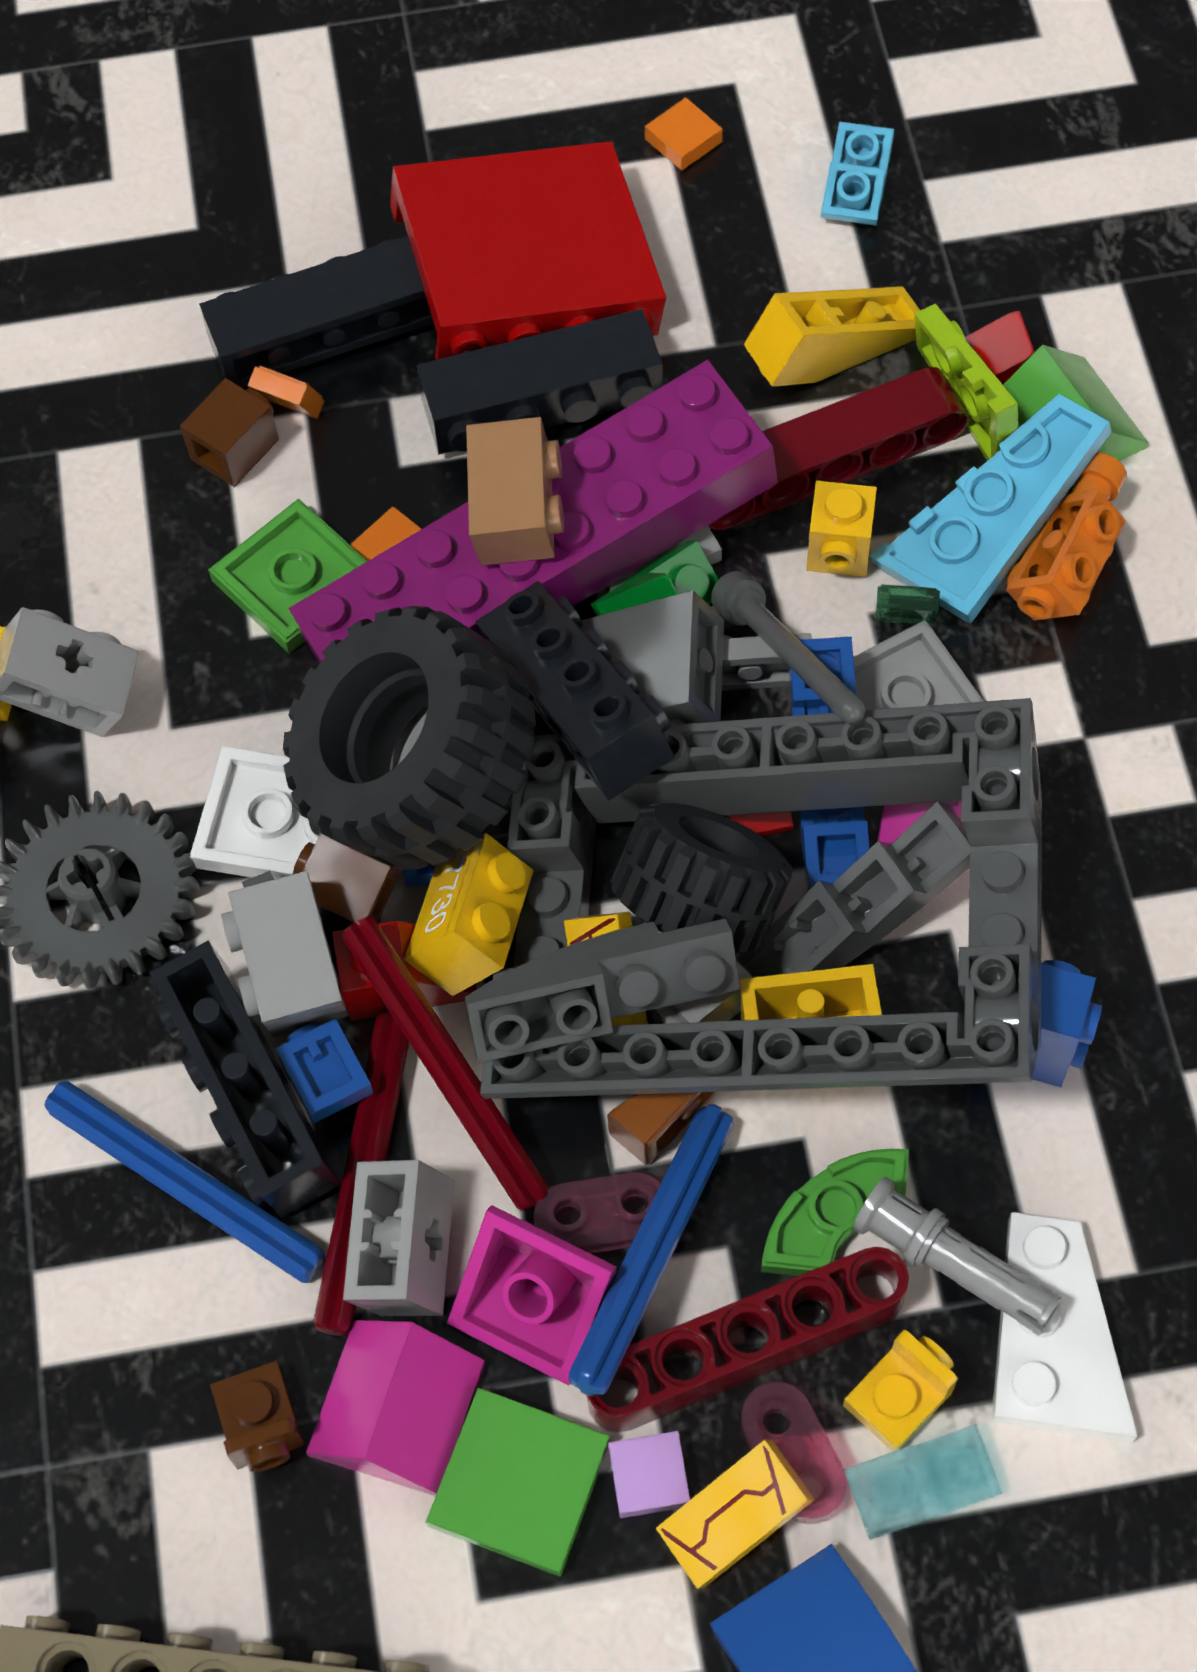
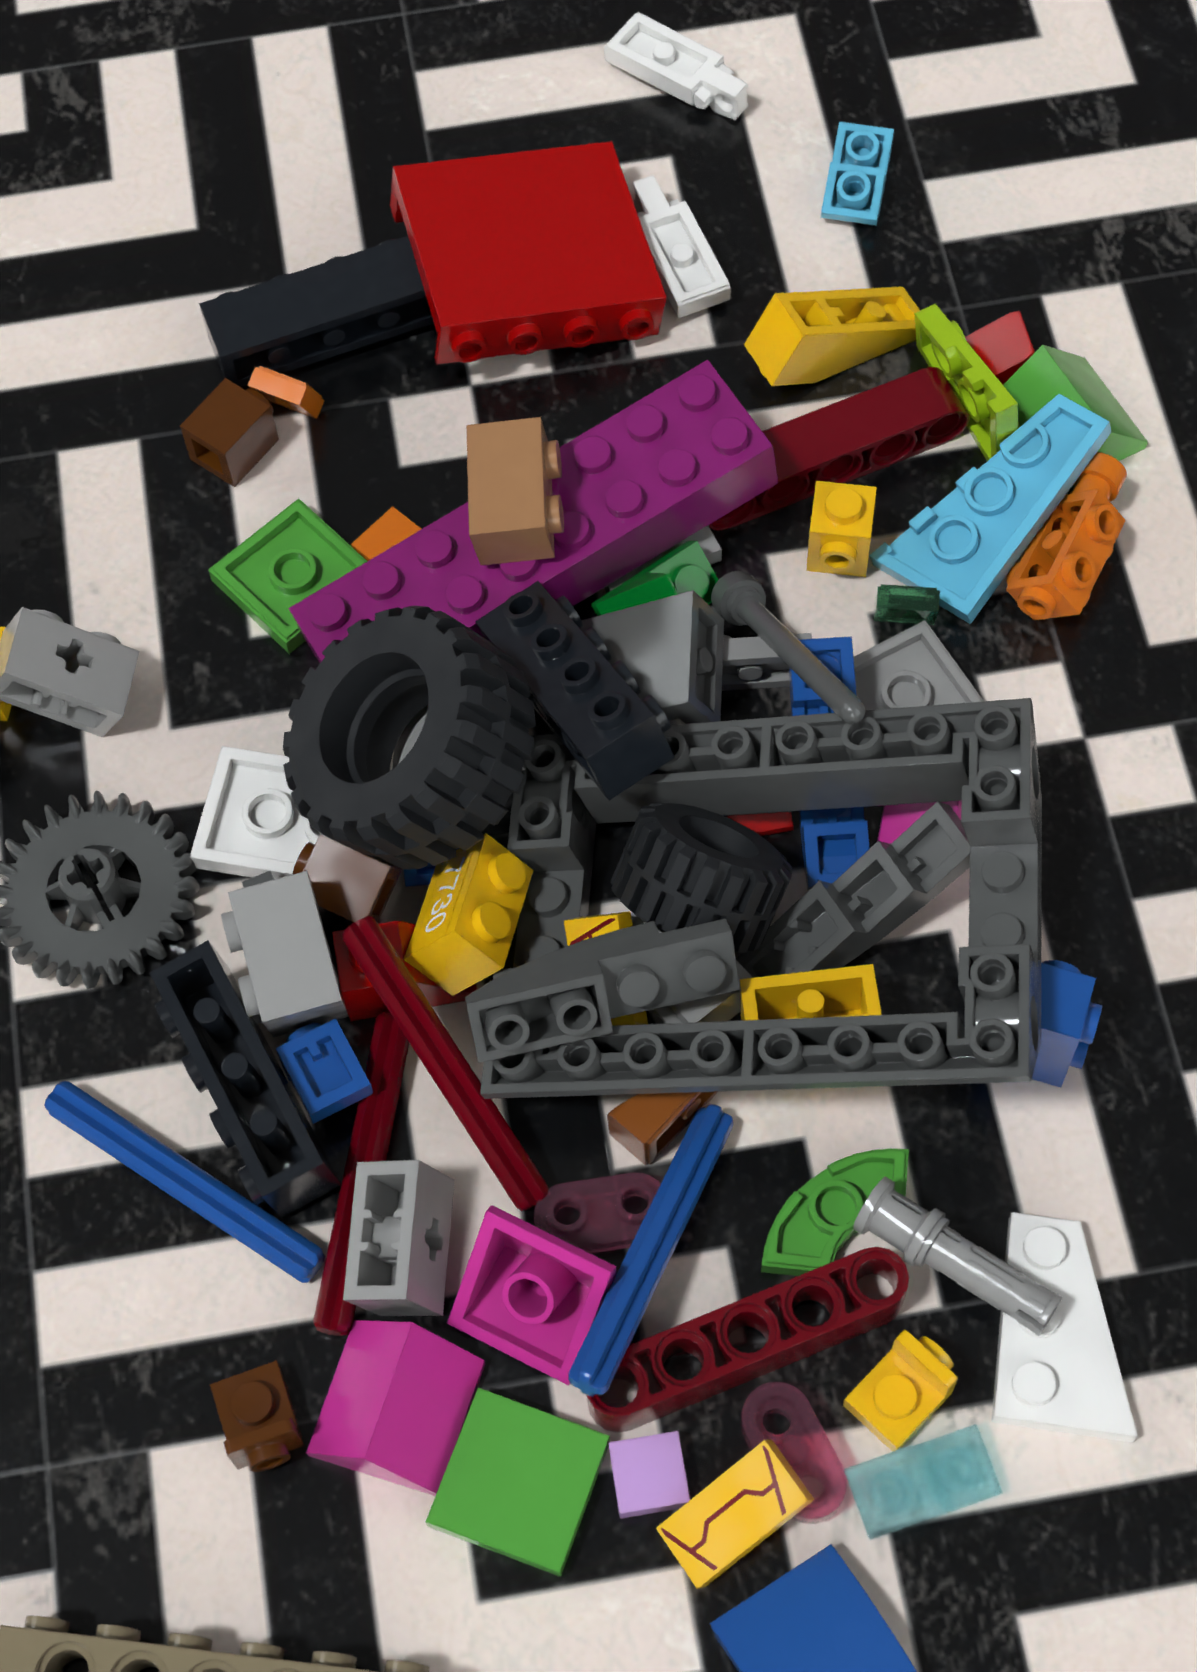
(546, 375): black brick -> none
(677, 66): none -> white hinge
(679, 250): none -> white hinge
(683, 133): orange tile -> none

